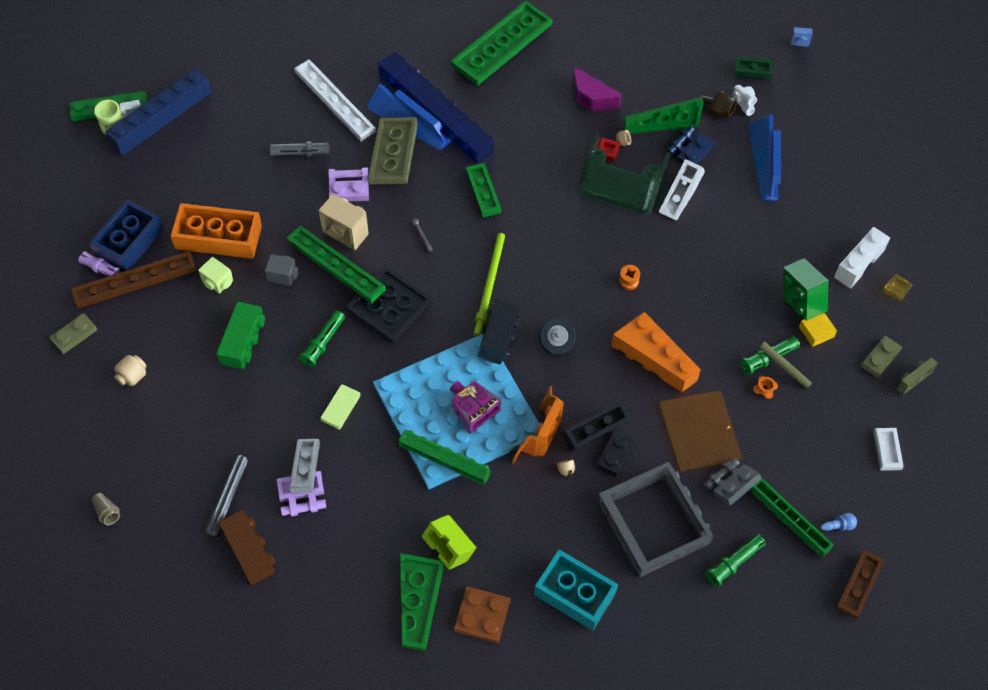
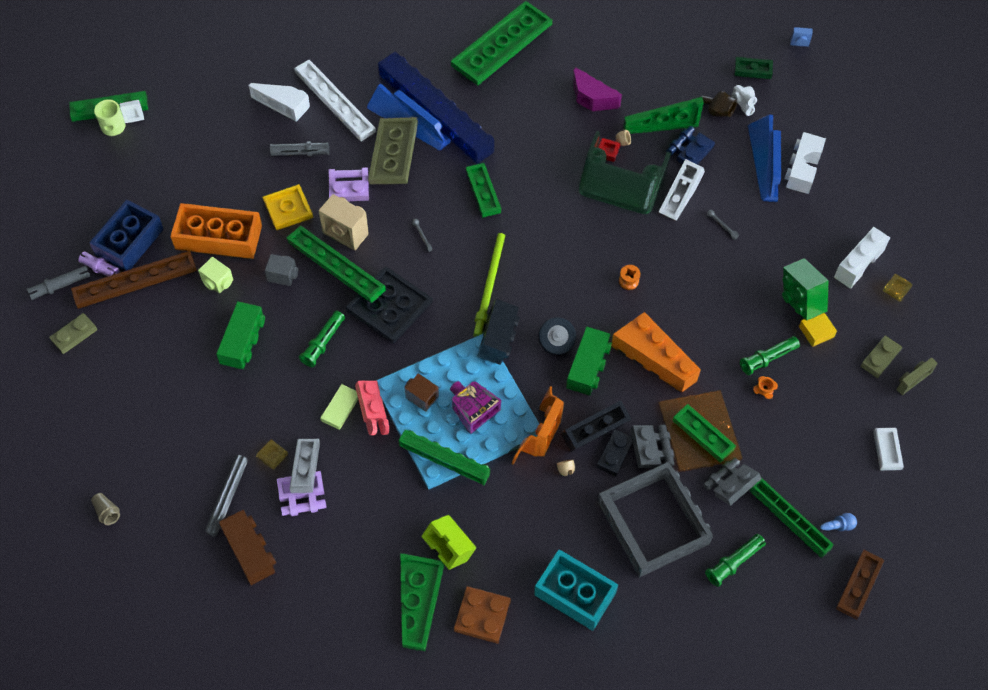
(58, 282): none -> dark grey pin
(130, 370): tan head -> none
(158, 111): dark blue brick -> none
(272, 454): none -> clear yellow tile
(282, 99): none -> white slope
(287, 207): none -> yellow tile
(372, 407): none -> coral hinge
(421, 392): none -> reddish brown brick
(589, 361): none -> green brick
(646, 447): none -> dark grey plate
(704, 433): none -> green plate
(734, 234): none -> dark grey hinge
(785, 364): olive bar -> none
(808, 151): none -> white arch

